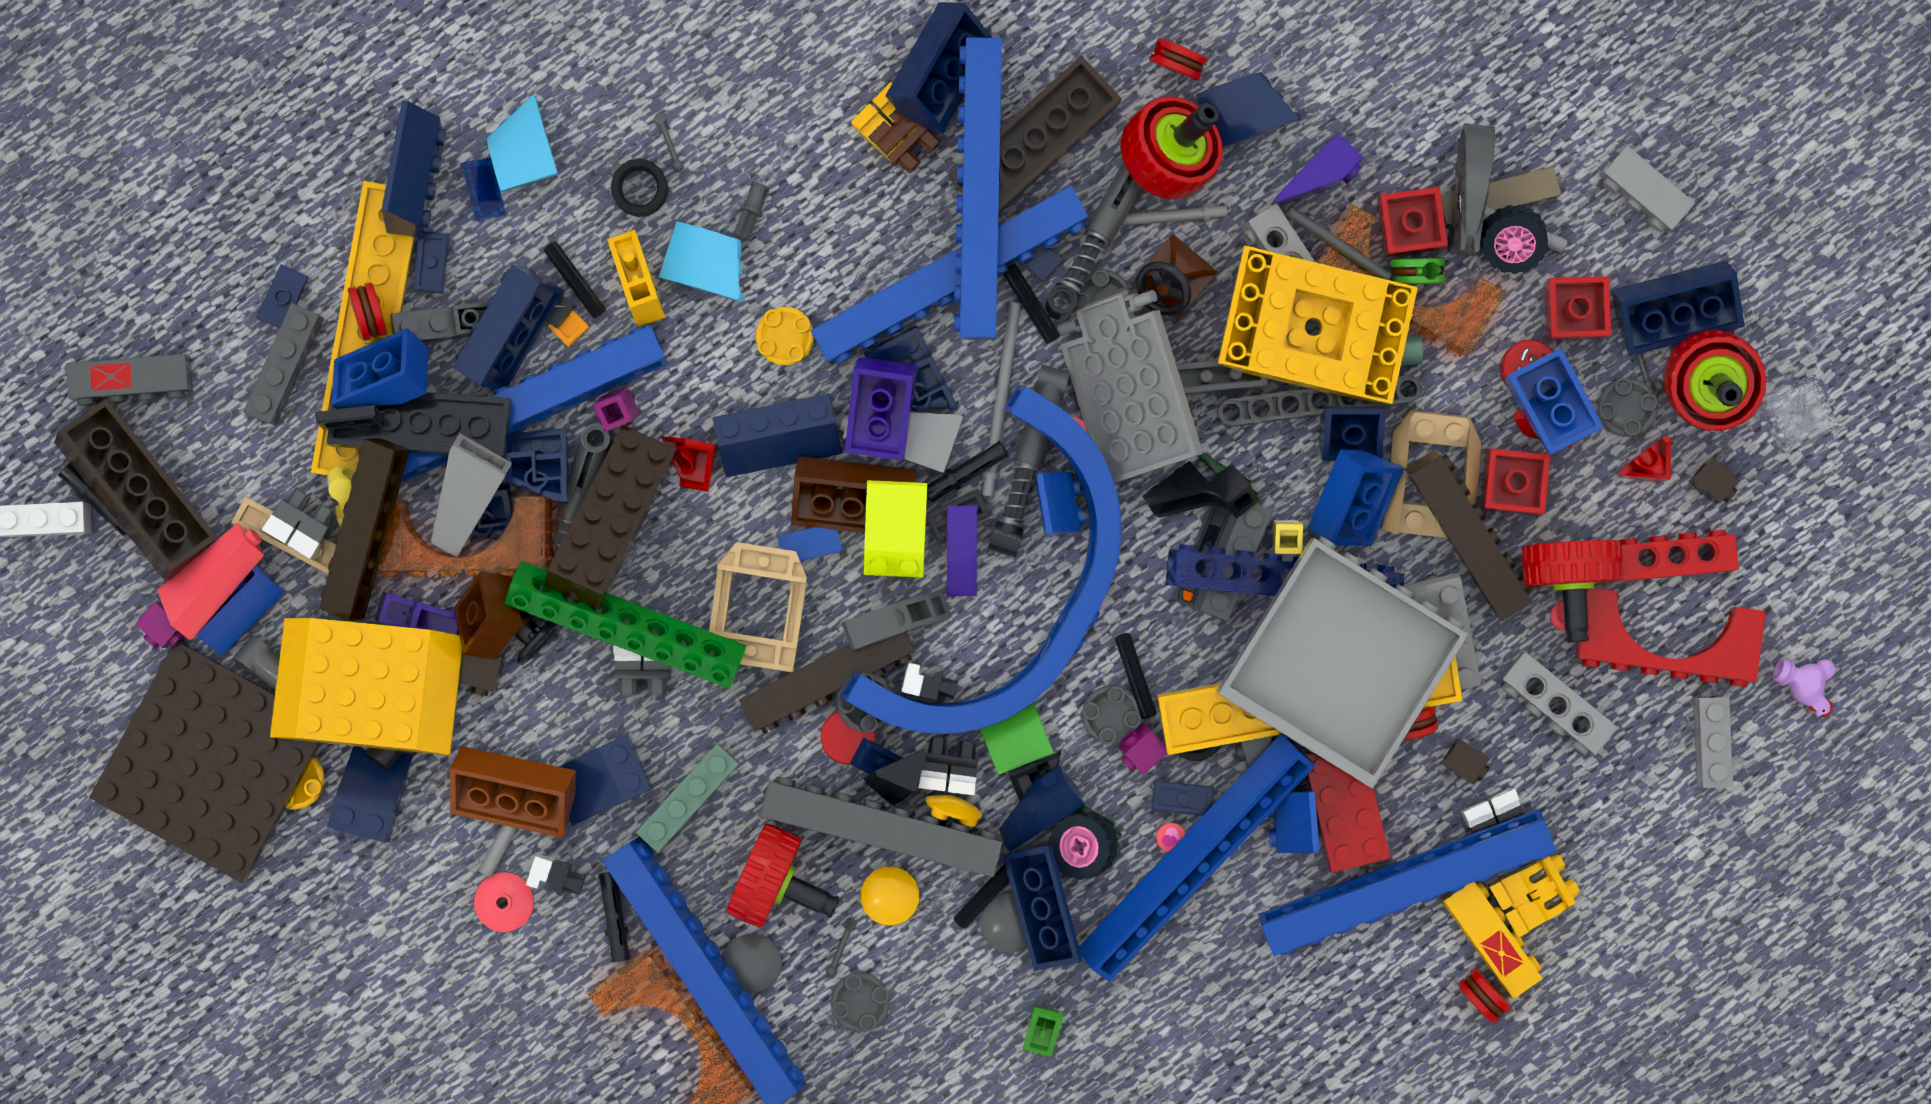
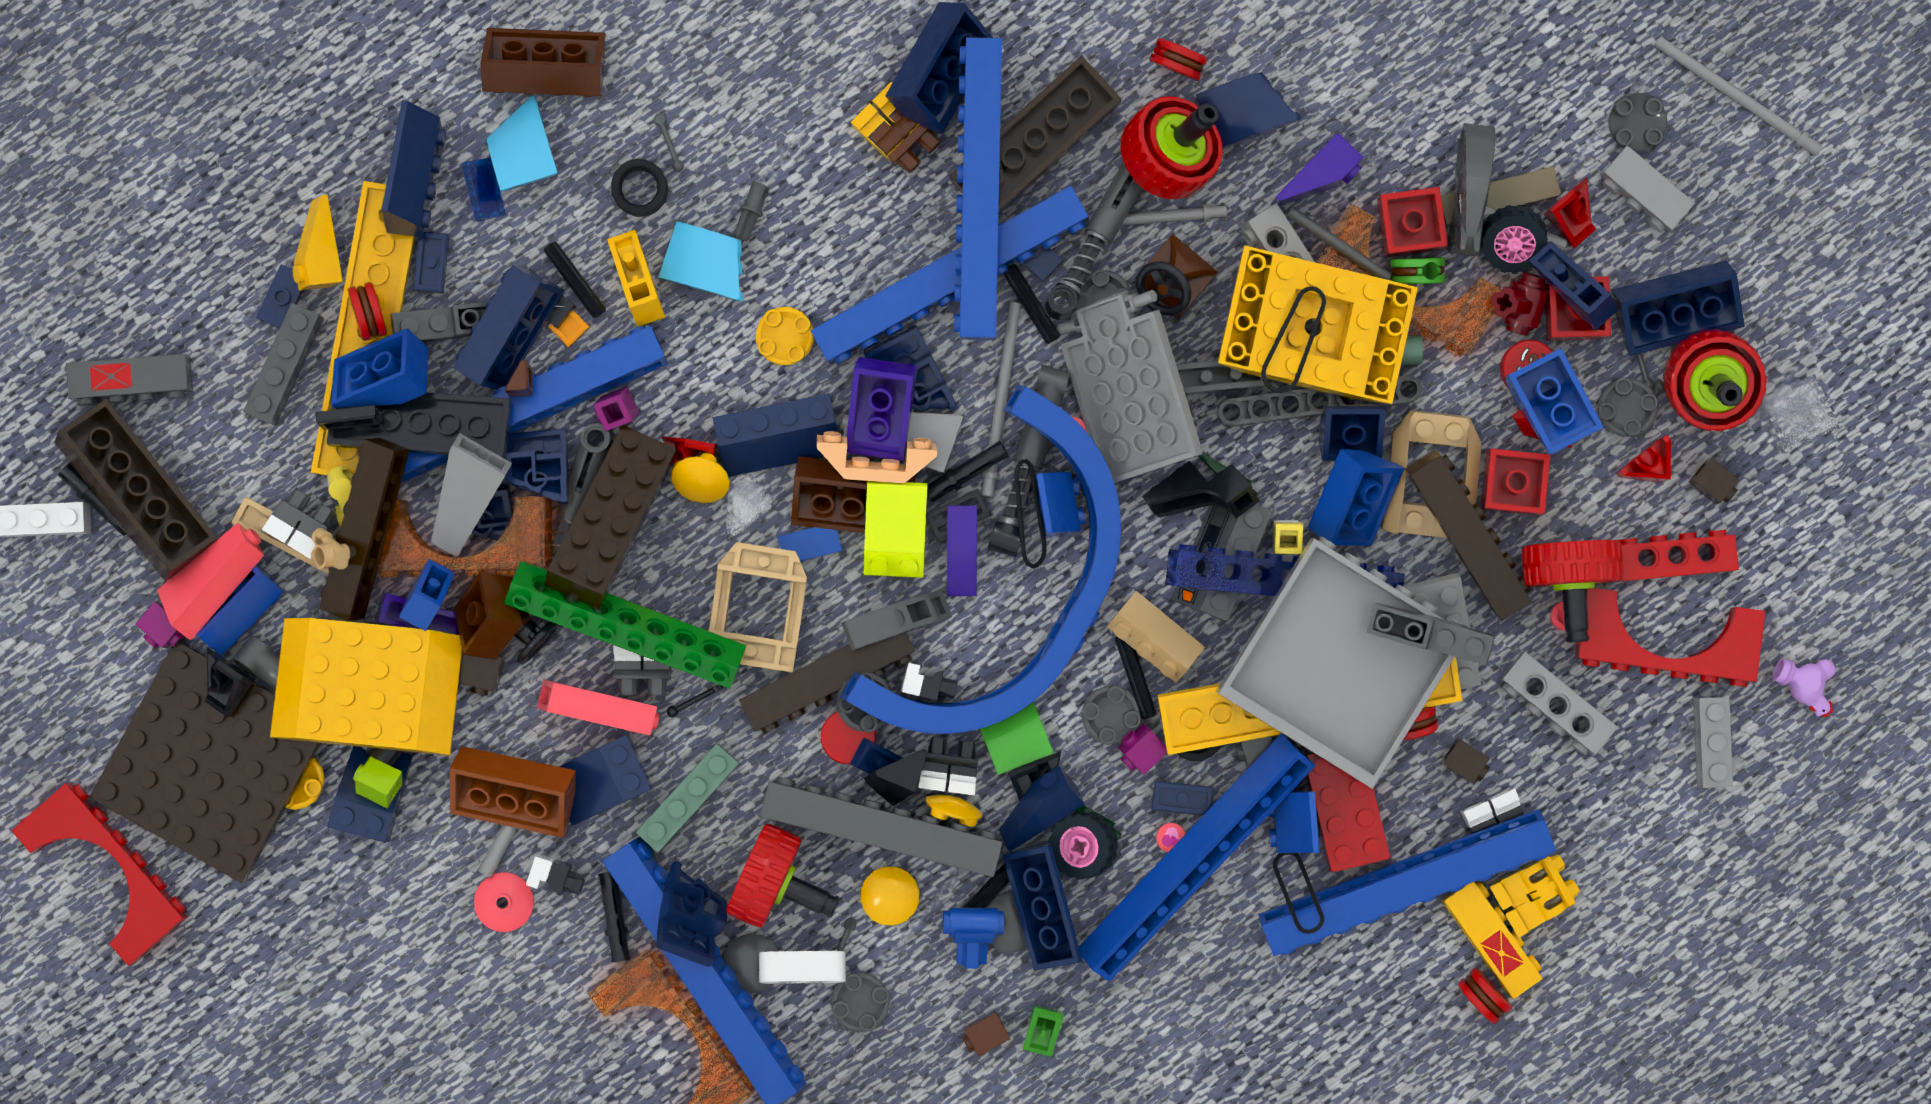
(151, 909): none -> red arch
(225, 684): none -> black slope
(317, 254): none -> yellow slope
(329, 551): none -> tan plate
(377, 781): none -> lime brick
(427, 595): none -> blue brick
(521, 382): none -> reddish brown slope
(543, 62): none -> reddish brown slope
(597, 707): none -> coral slope
(672, 711): none -> black hinge
(690, 917): none -> dark blue slope
(700, 478): none -> yellow dish
(746, 505): none -> clear slope
(802, 967): none -> white beam
(918, 455): none -> light nougat slope
(972, 932): none -> blue piece
(985, 1034): none -> reddish brown brick
(1020, 516): none -> black piece
(1156, 637): none -> tan brick
(1286, 896): none -> black piece
(1303, 360): none -> black piece
(1431, 633): none -> dark grey slope
(1521, 303): none -> dark red piece
(1573, 215): none -> red slope
(1574, 285): none -> dark blue slope
(1638, 121): none -> dark grey dish
(1800, 138): none -> light grey bar

